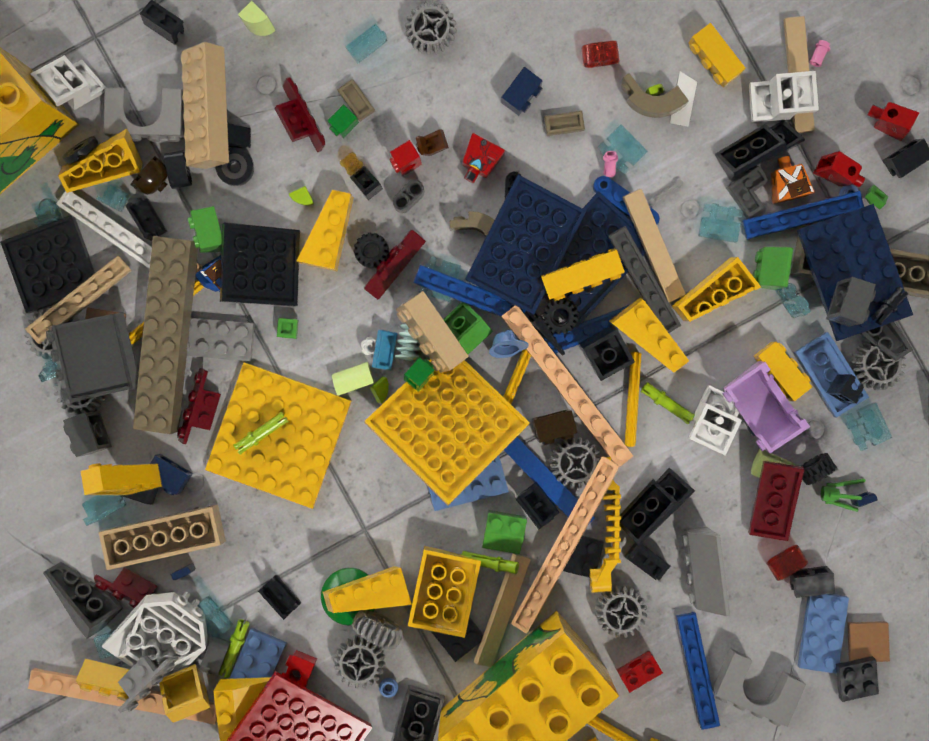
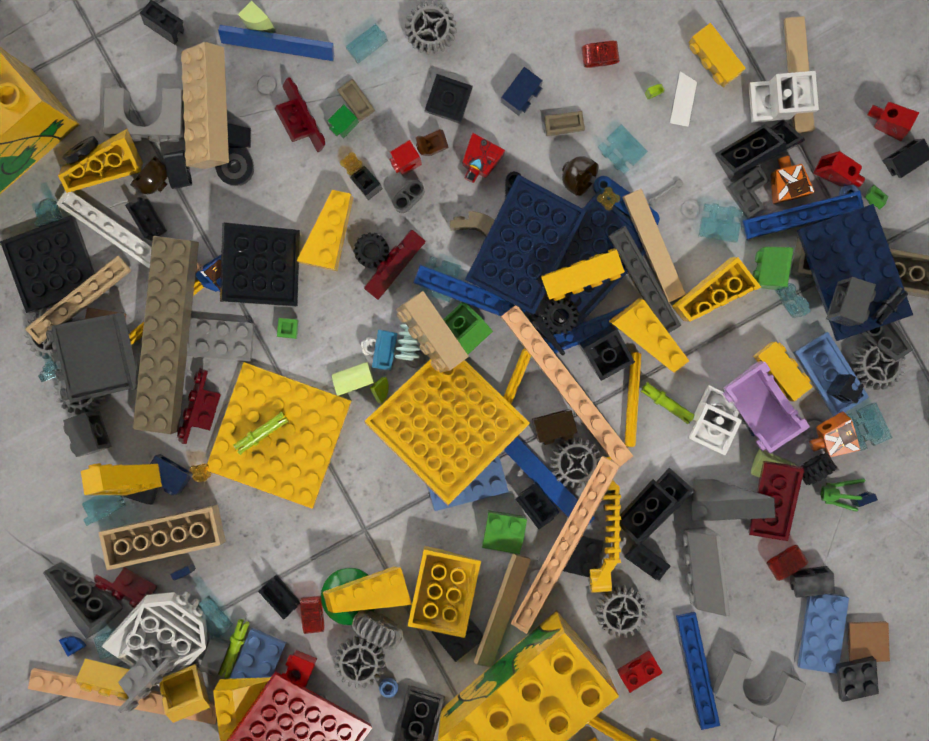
(68, 82): white bracket -> none
(72, 644): none -> blue tile
(114, 198): clear light blue panel -> none
(200, 472): none -> clear yellow plate
(206, 229): bright green slope -> none
(276, 42): none -> blue tile
(302, 196): lime tile -> none
(312, 614): none -> clear red beam
(419, 374): green brick -> none
(448, 98): none -> black plate
(498, 564): lime pin -> none
(506, 345): medium blue piece -> none
(578, 174): none -> dark brown cylinder
(608, 204): none -> clear yellow plate
(610, 163): bright pink pin -> none
(653, 105): dark tan arch -> none
(723, 501): none -> dark grey wedge
(822, 48): bright pink pin -> none
(836, 436): none -> orange torso

